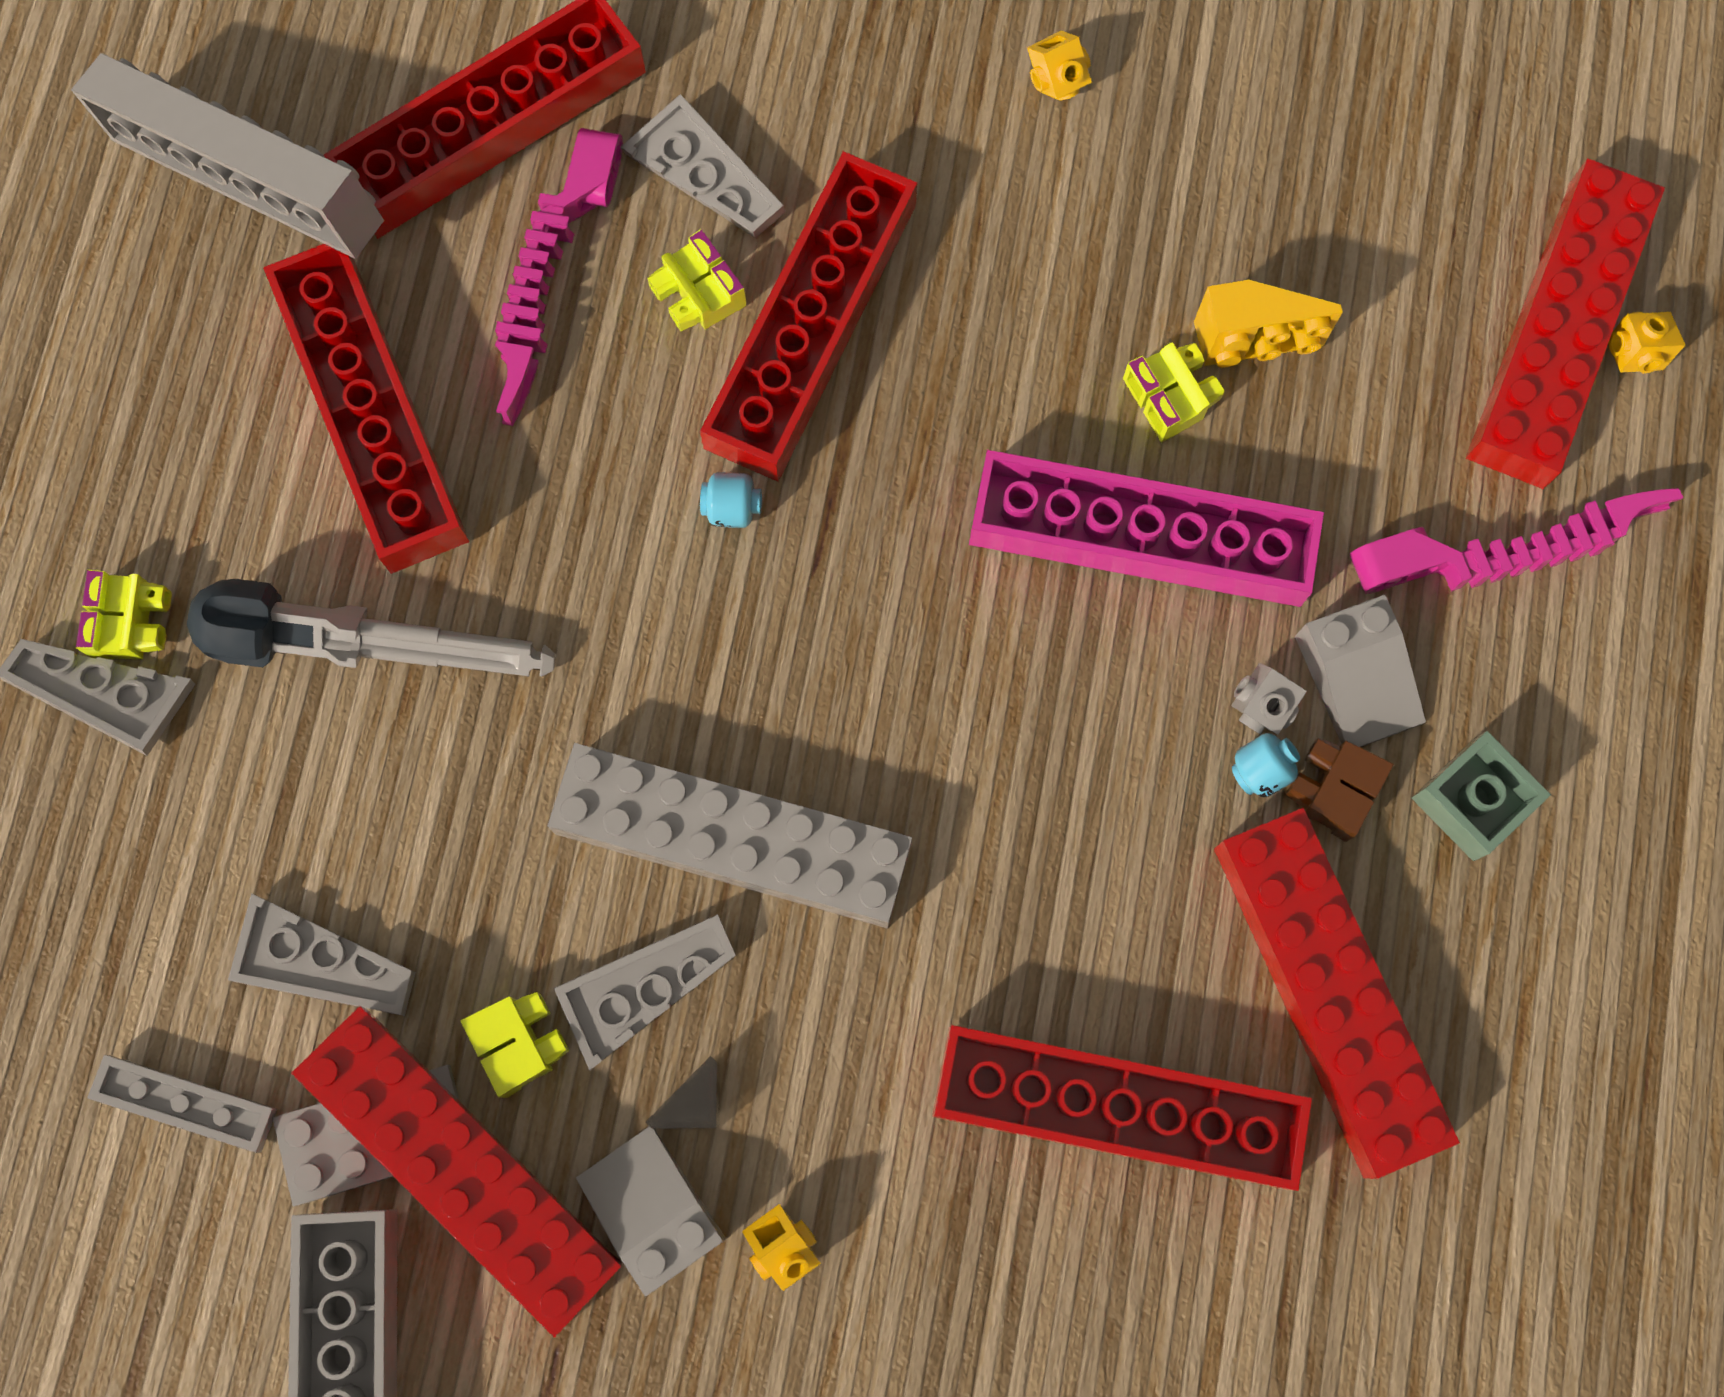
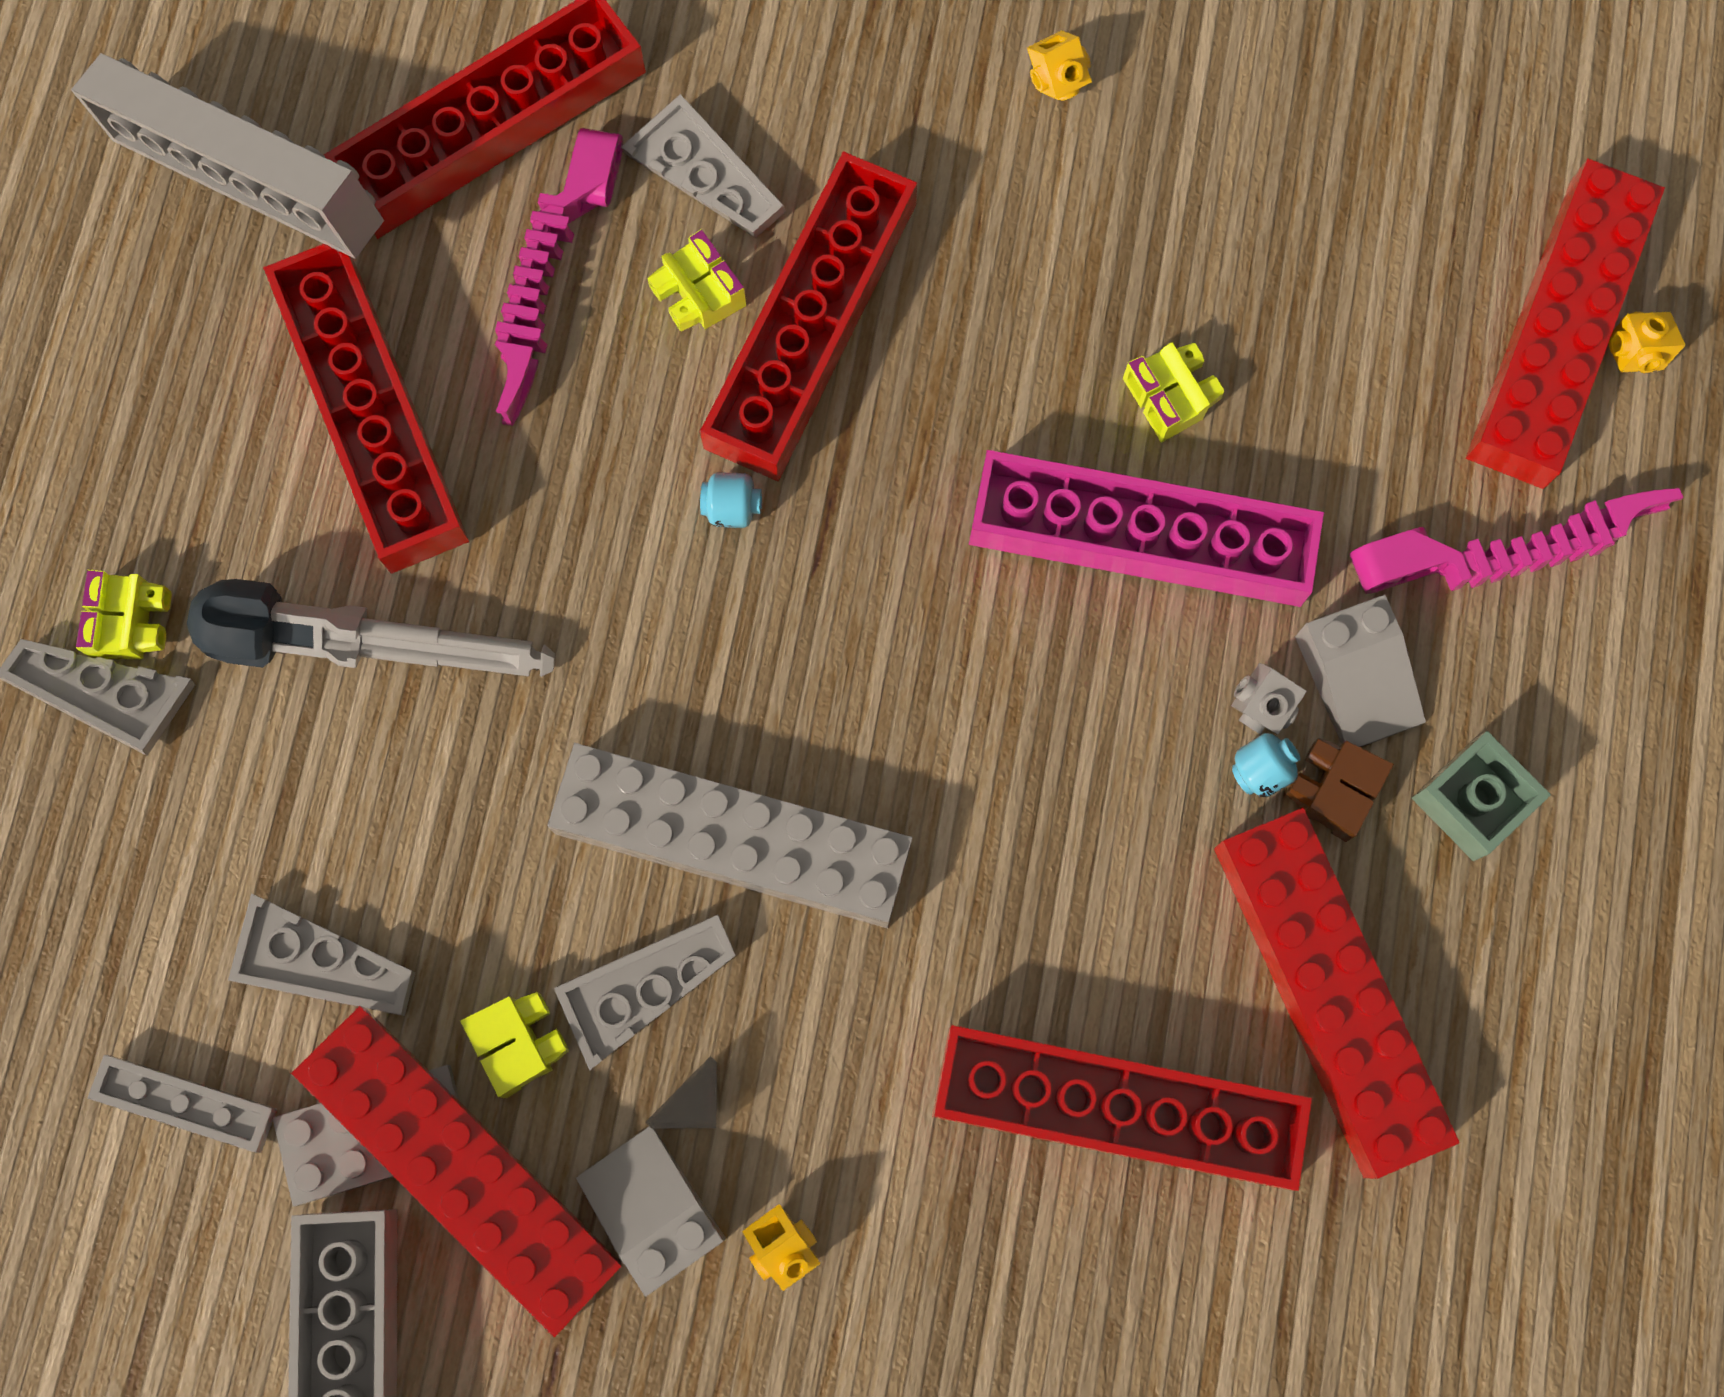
(1260, 322): yellow slope -> none

